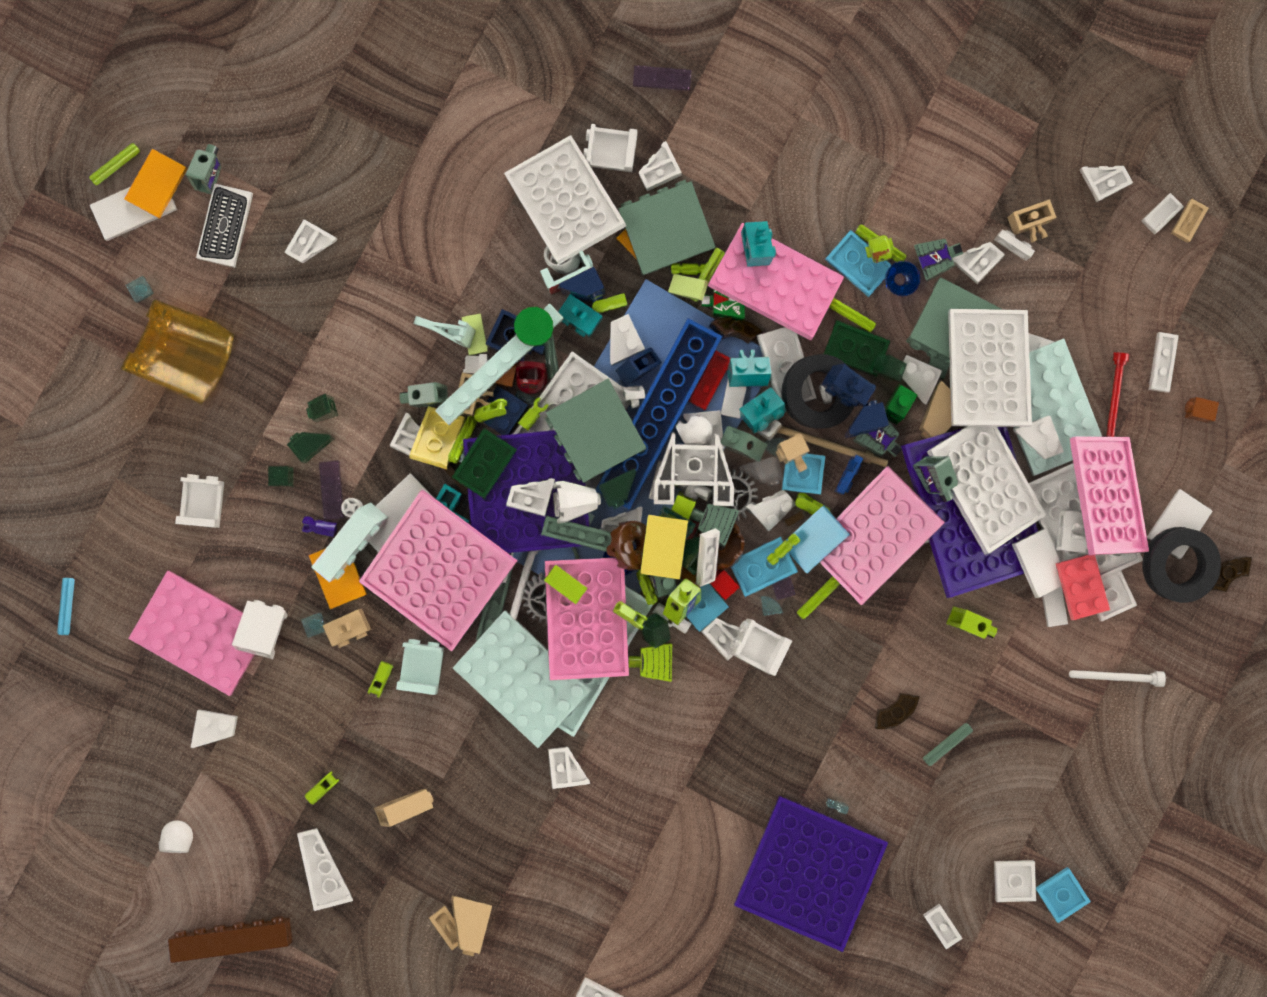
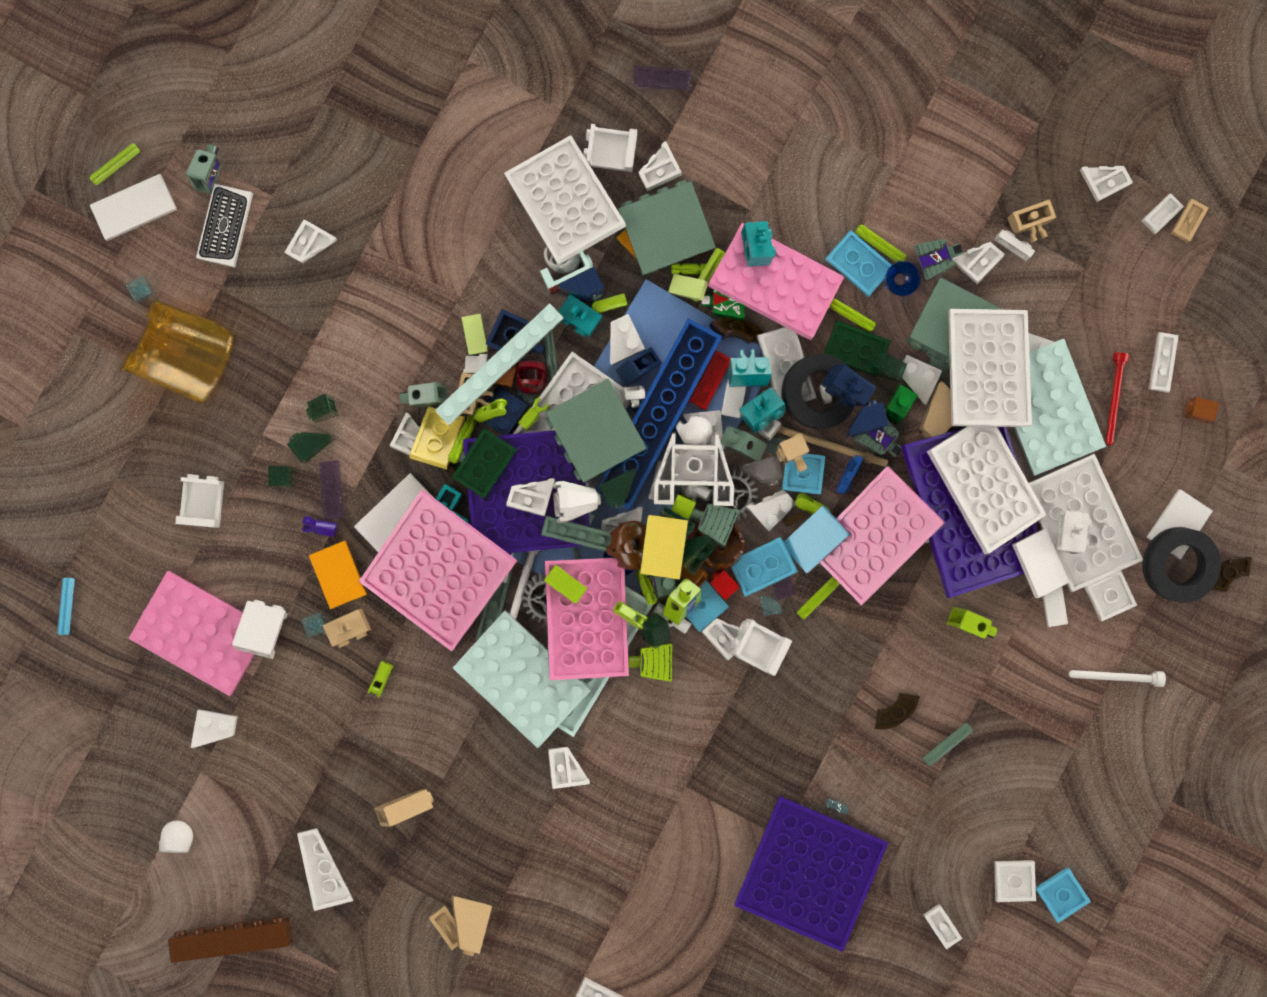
(156, 183): light orange tile -> none
(320, 789): lime bar -> none
(349, 505): white wheel -> none
(349, 541): light aqua wedge -> none
(421, 667): light aqua panel -> none
(460, 334): light aqua hinge -> none
(533, 326): green tile -> none
(707, 557): white tile -> none
(783, 549): lime axle -> none
(880, 249): lime head -> none
(937, 476): sand green torso -> none
(1041, 437): white wing -> none
(1082, 586): coral plate -> none
(1109, 495): bright pink plate -> none

